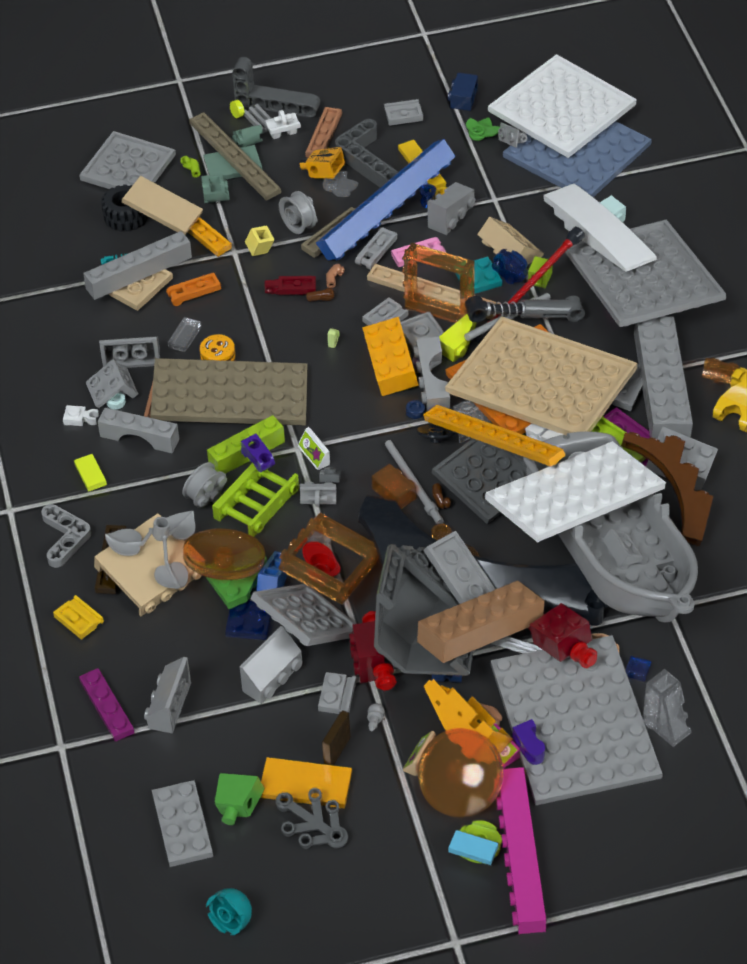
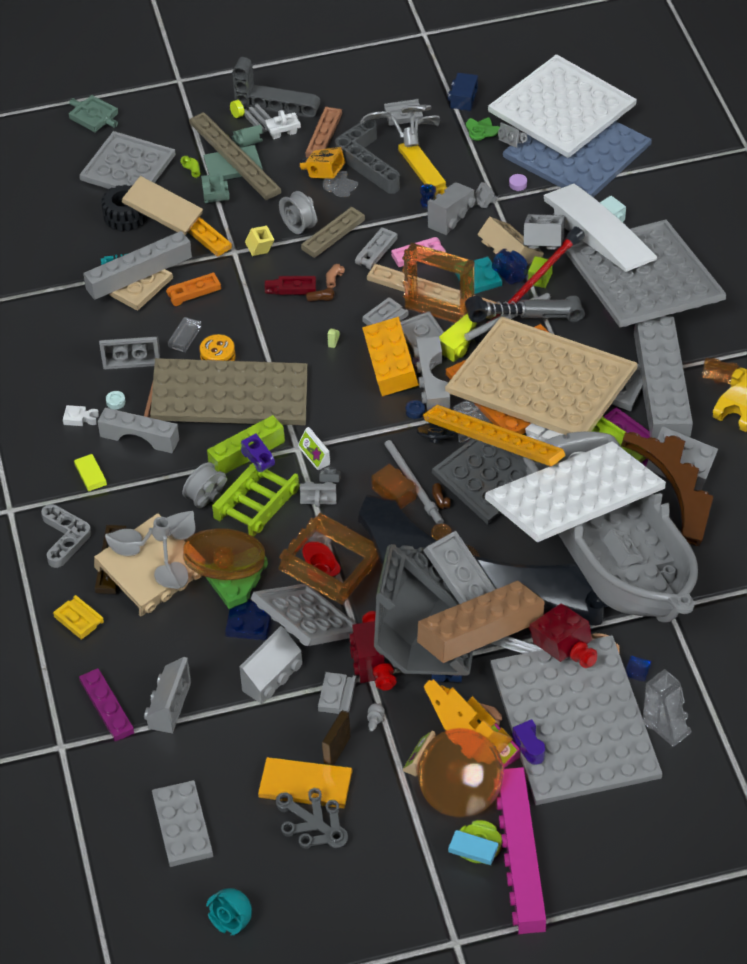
(93, 113): none -> sand green plate
(110, 381): light grey bracket -> none
(237, 796): bright green torso -> none
(270, 576): blue slope -> none
(385, 200): brick -> none
(410, 134): none -> light grey plant
(484, 195): none -> light grey tile
(518, 182): none -> lavender tile
(543, 231): none -> light grey brick

